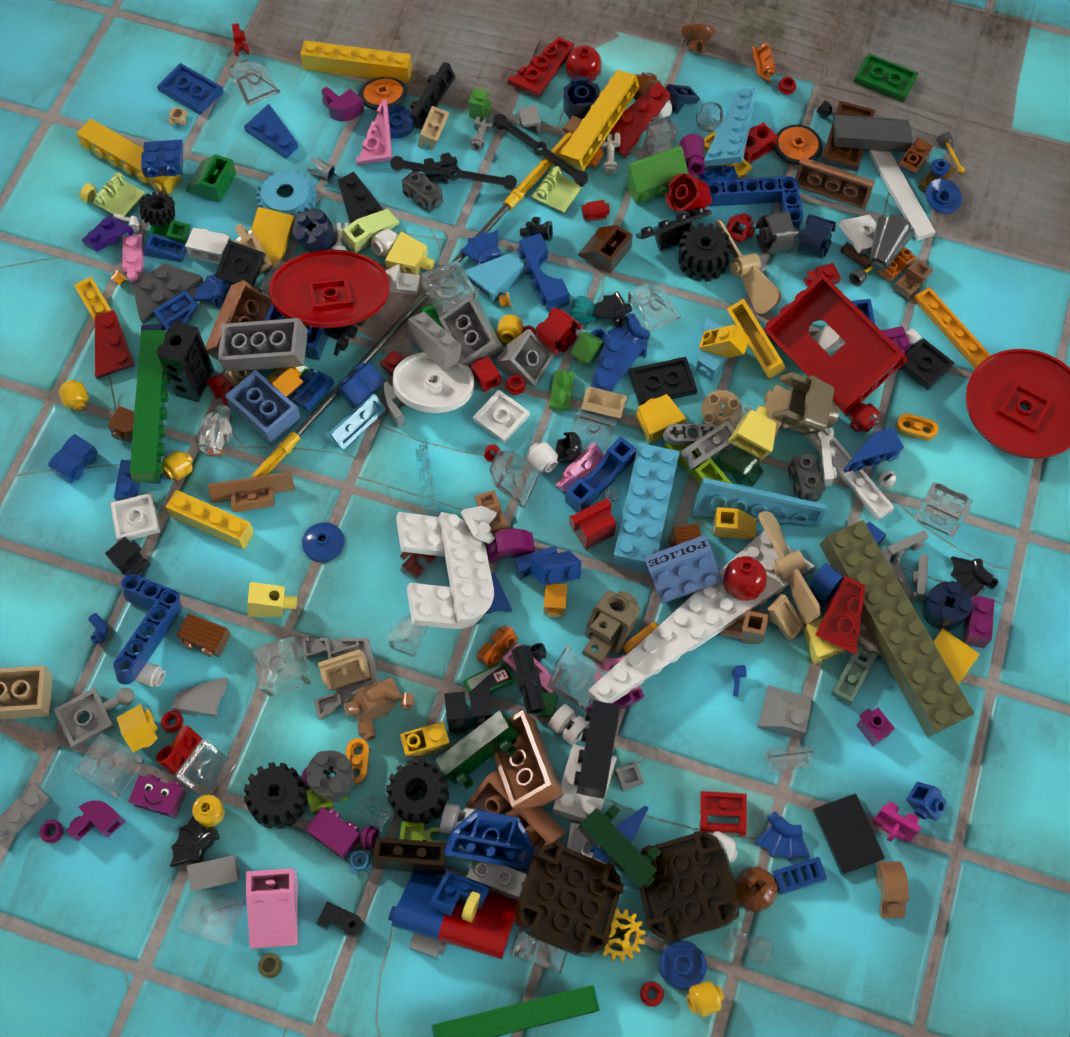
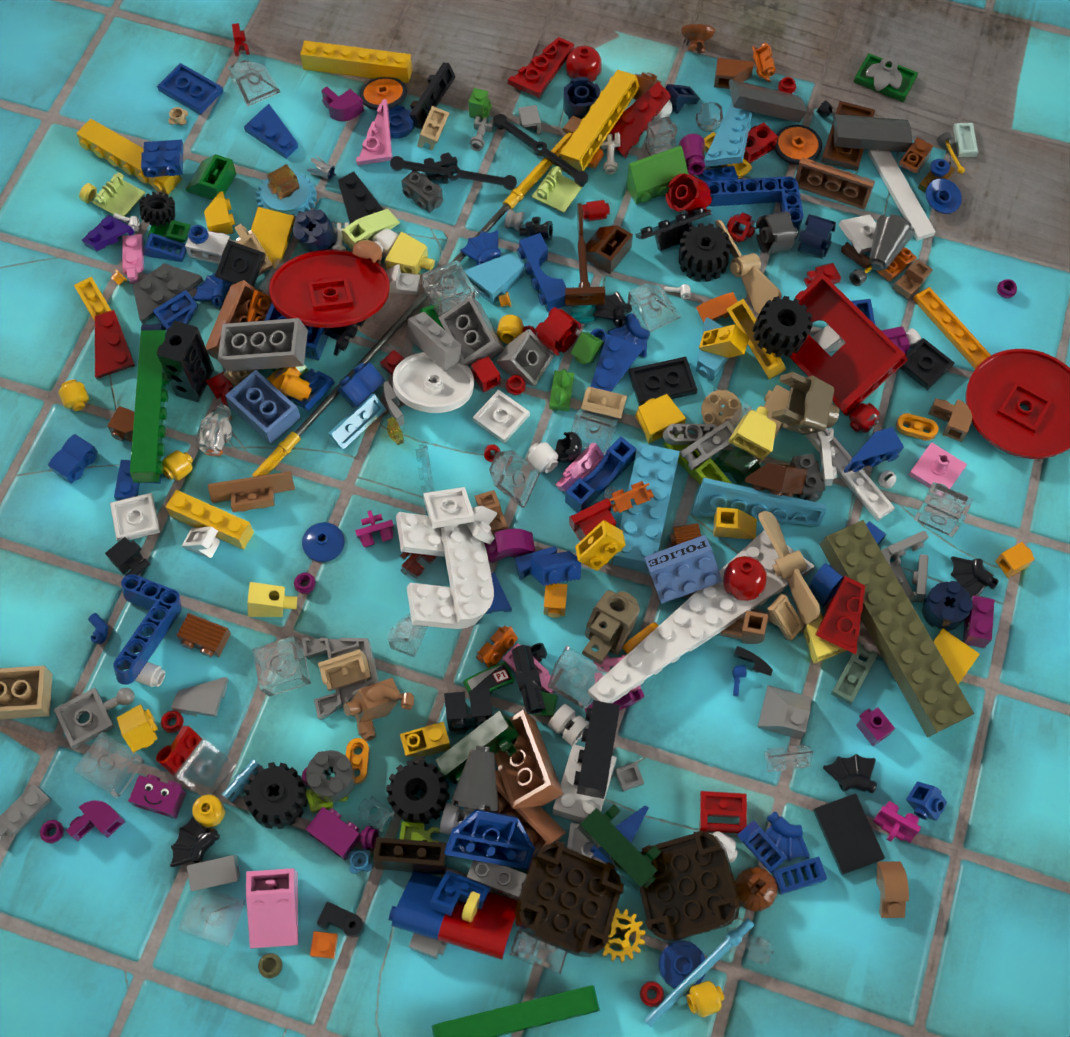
(198, 230): none -> blue plate
(202, 541): none -> white slope
(218, 215): none -> yellow slope
(238, 784): none -> medium azure pin
(258, 306): none -> orange slope
(282, 181): none -> clear orange brick
(295, 387): none -> light orange brick
(302, 577): none -> magenta plate
(324, 945): none -> orange plate
(365, 534): none -> dark pink hips
(368, 249): none -> nougat hair
(394, 431): none -> clear yellow tile
(448, 507): none -> white tile
(478, 781): none -> dark grey cone
(514, 219): none -> light grey wheel
(584, 293): none -> reddish brown piece
(600, 545): none -> yellow brick
(638, 492): none -> orange hinge
(684, 290): none -> white hand
(716, 307): none -> orange slope
(732, 69): none -> dark orange slope
(733, 939): none -> medium azure bar
(753, 834): none -> blue slope
(759, 664): none -> black slope
(767, 101): none -> dark grey slope
(778, 479): none -> reddish brown slope
(782, 326): none -> black wheel
(853, 773): none -> black arm
(884, 76): none -> light grey plate
(938, 467): none -> bright pink tile
(957, 417): none -> medium nougat brick
(965, 140): none -> light aqua tile
(1007, 284): none -> magenta plate
(1015, 559): none -> light orange brick

